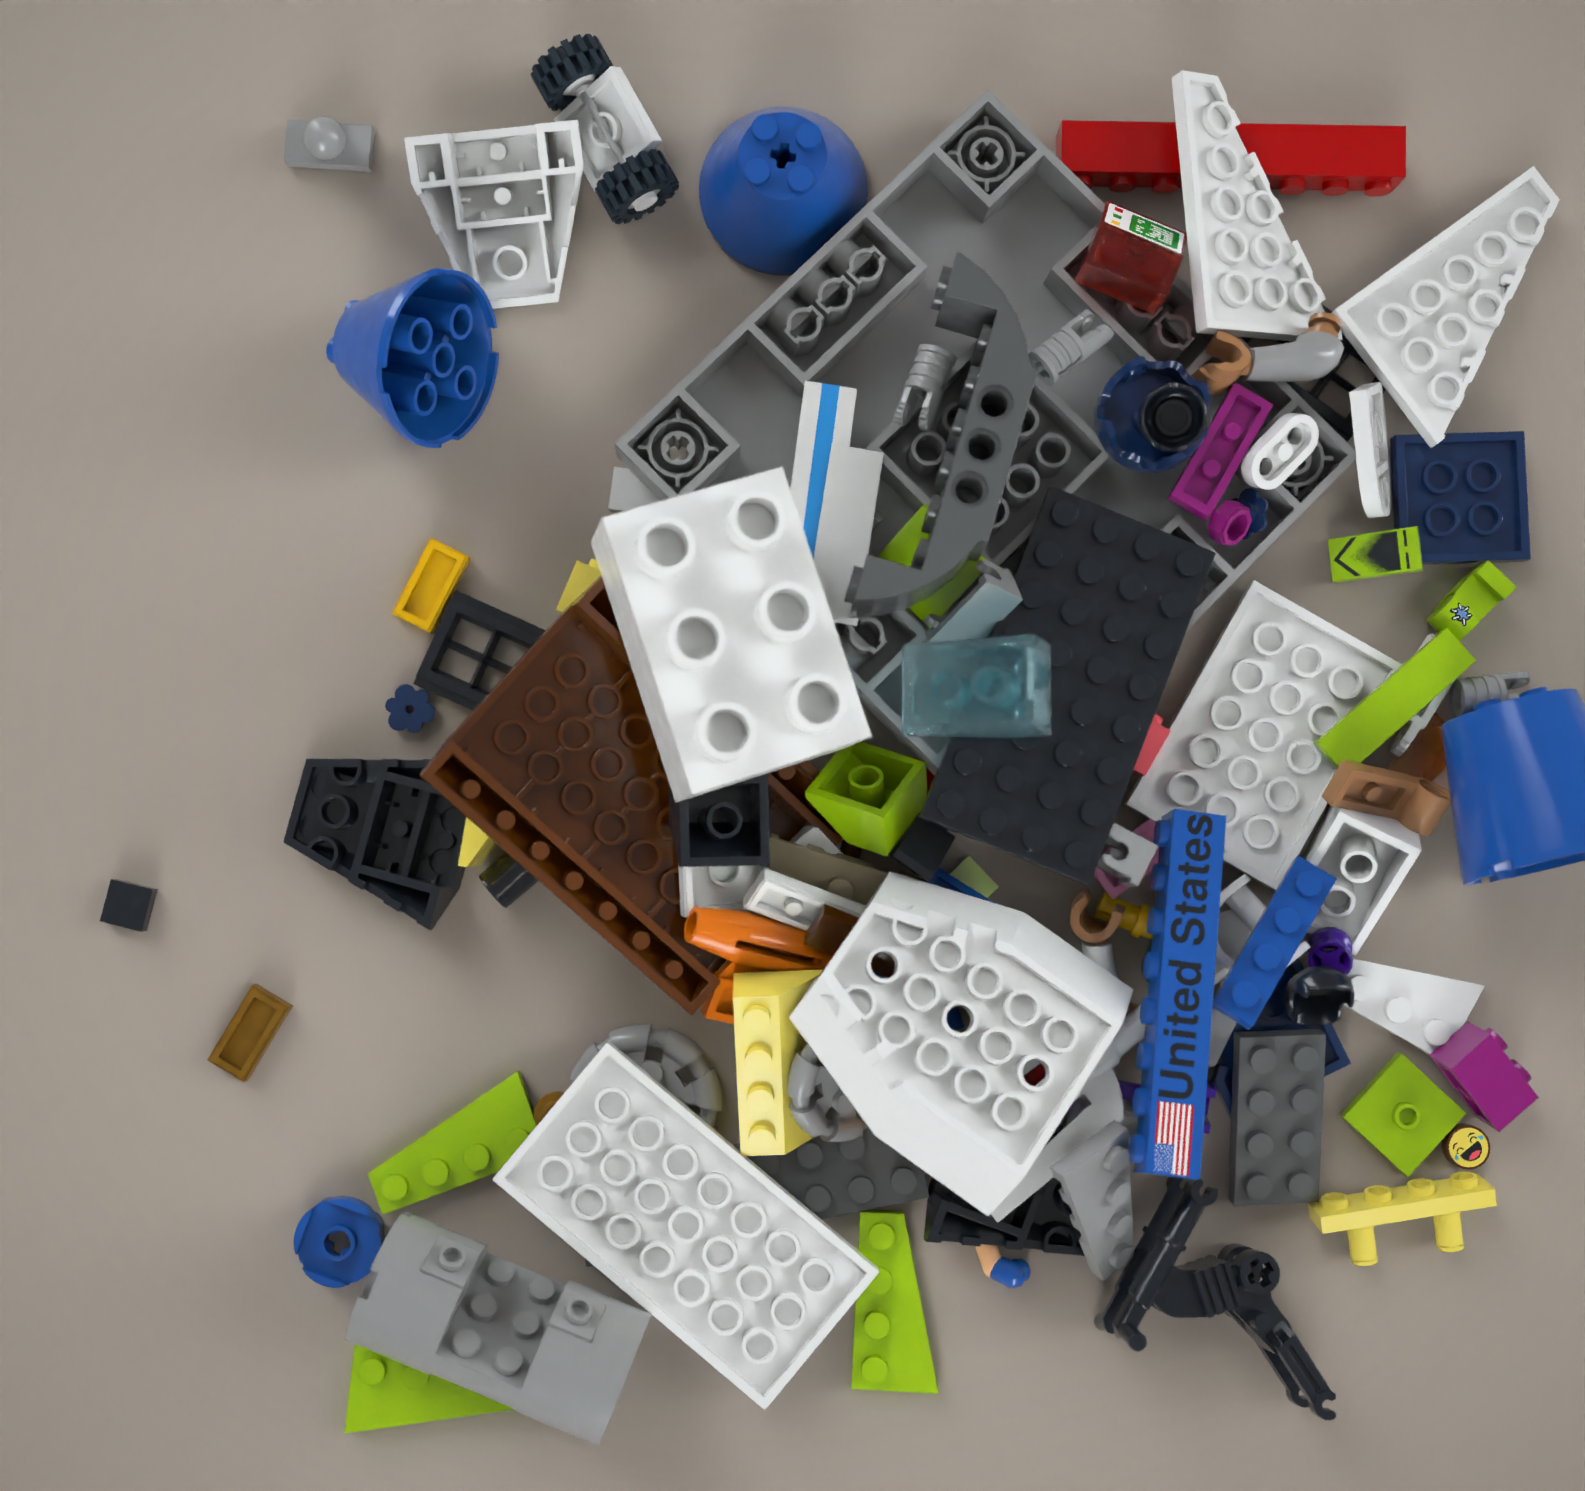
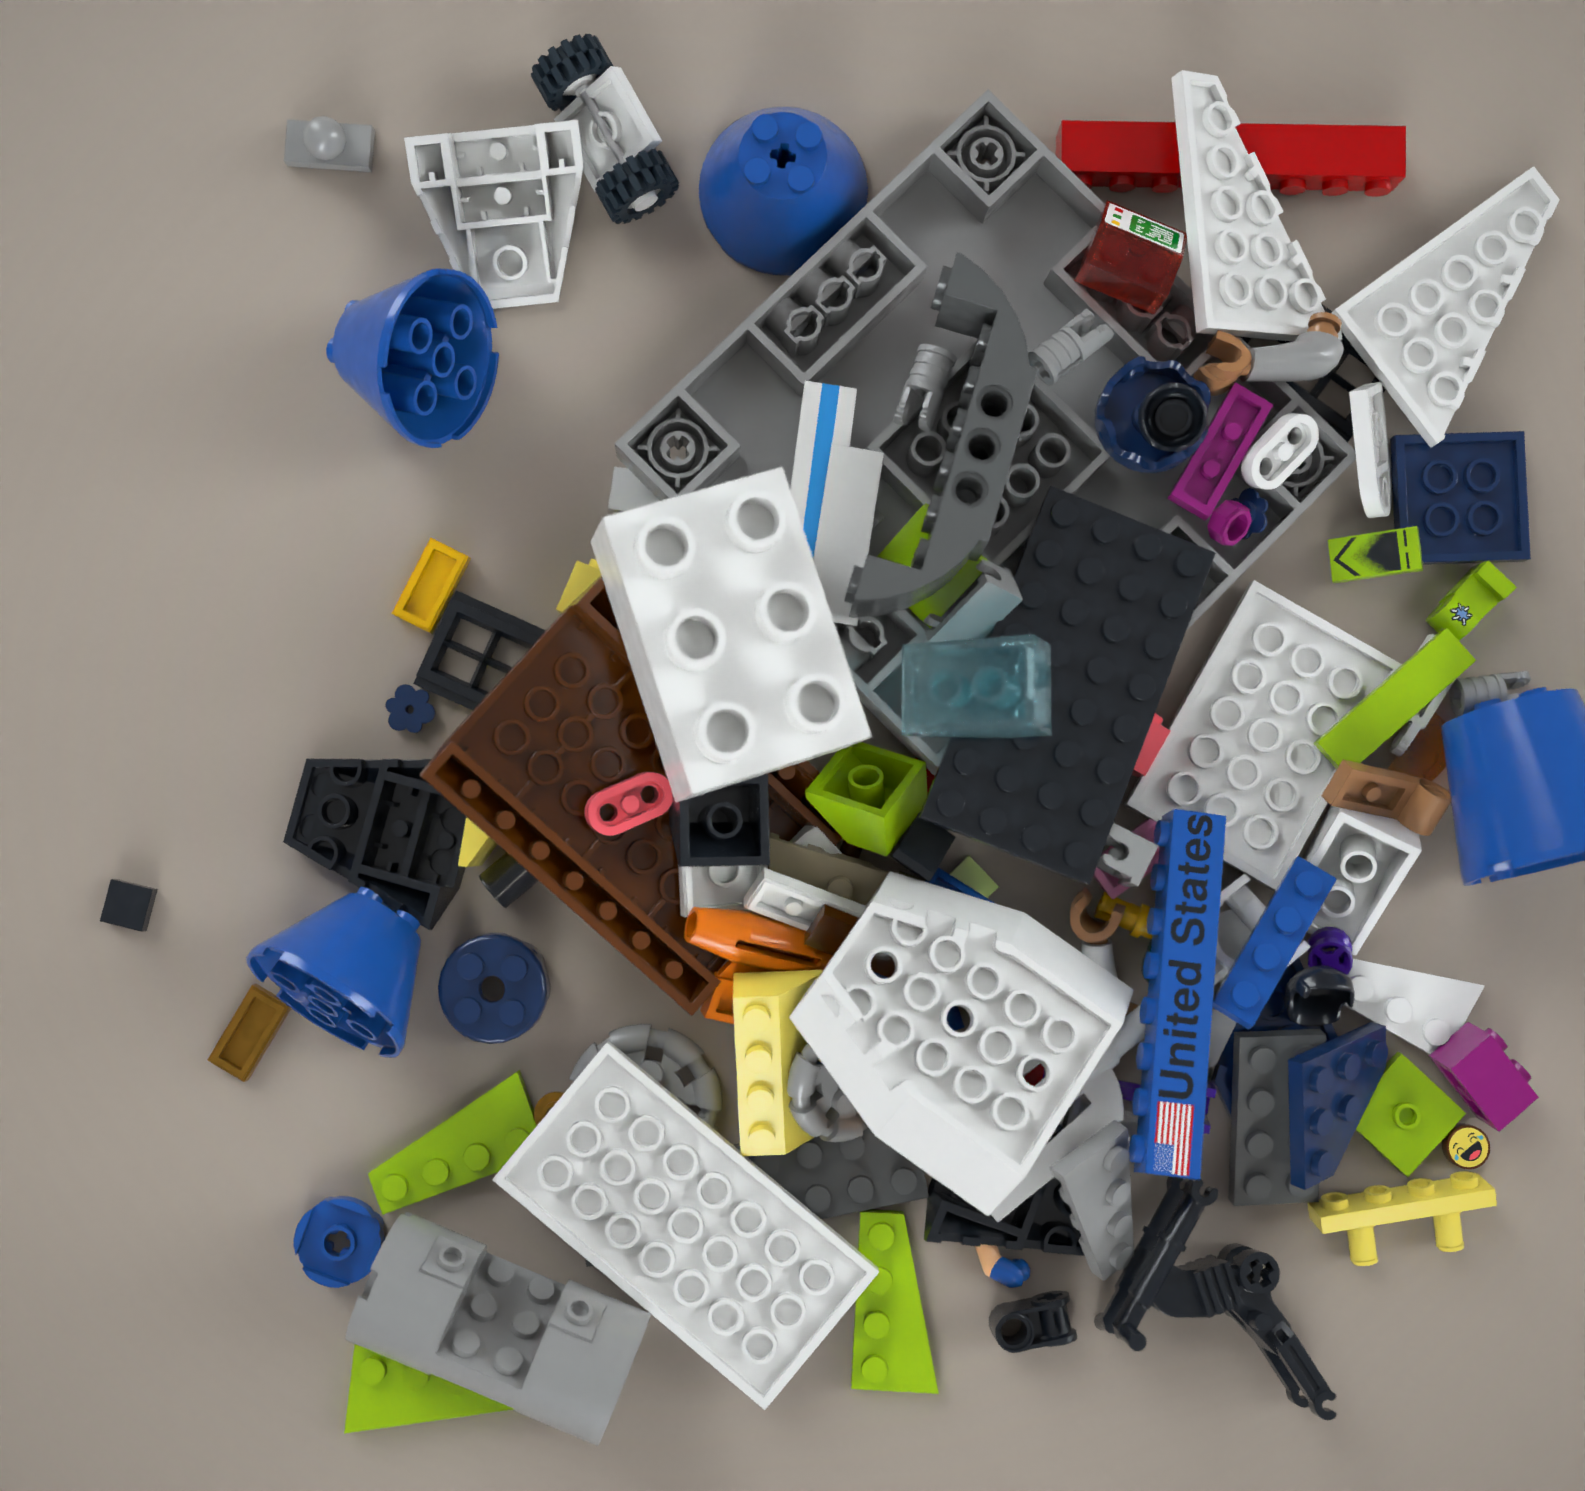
(347, 970): none -> blue cone
(525, 983): none -> dark blue plate
(628, 804): none -> coral plate
(1037, 1322): none -> black piece
(1329, 1097): none -> dark blue plate

